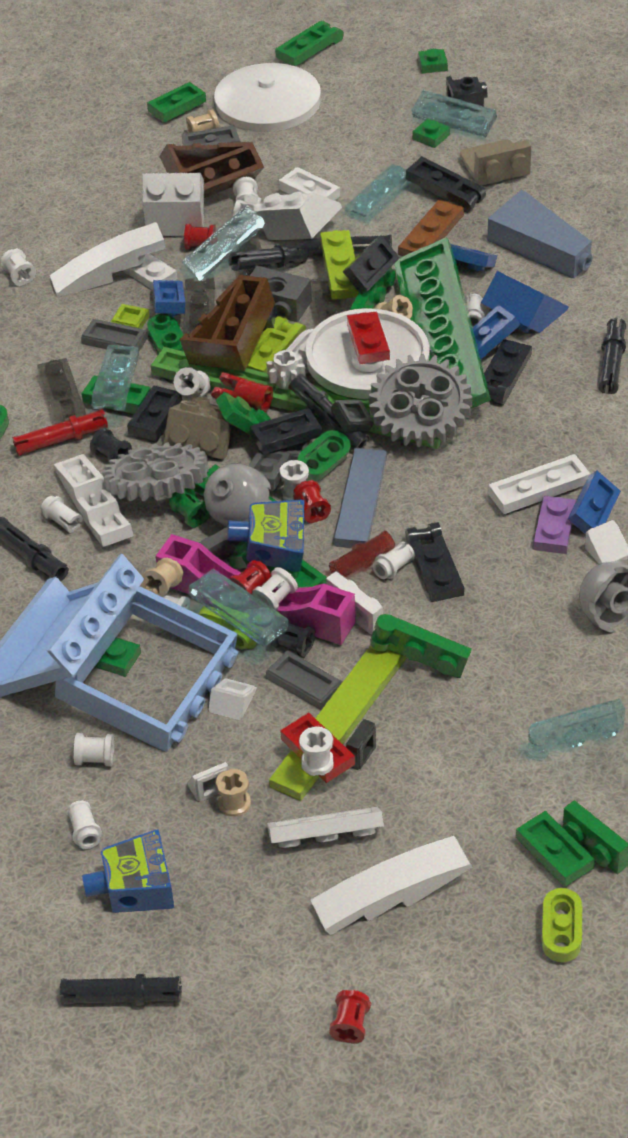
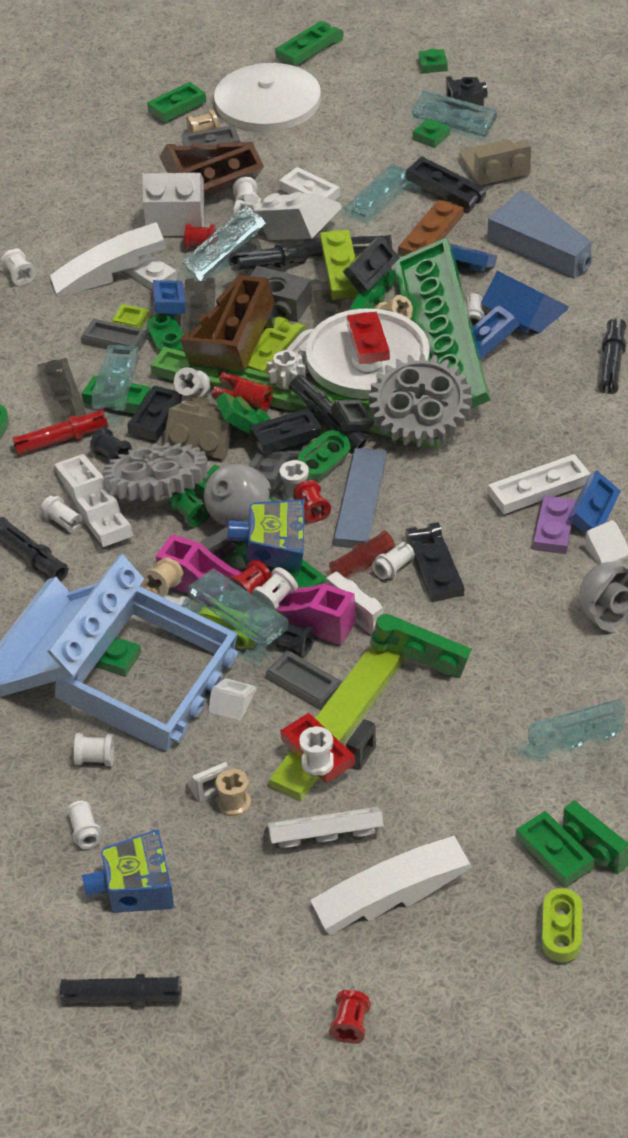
(506, 369): black plate -> none

